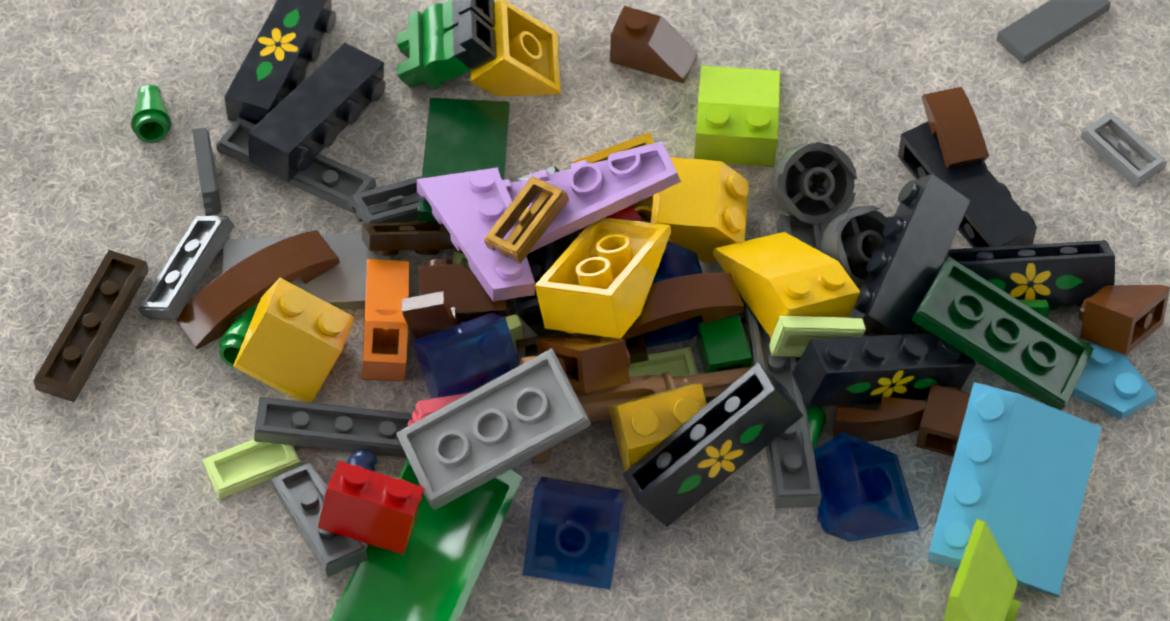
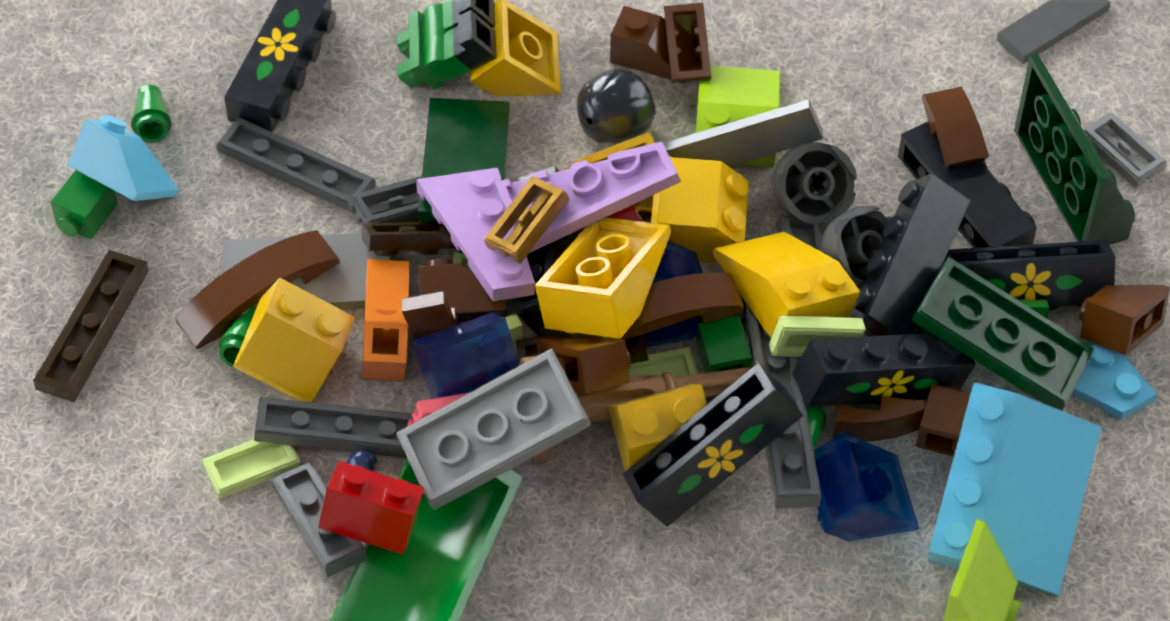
(82, 205): none -> green brick
(120, 160): none -> medium azure slope
(186, 267): dark grey tile -> none
(206, 171): dark grey tile -> none
(316, 112): black brick -> none
(575, 532): clear blue slope -> none
(615, 106): none -> black piece
(687, 42): none -> reddish brown slope
(751, 136): none -> dark grey tile
(1069, 161): none -> dark green slope

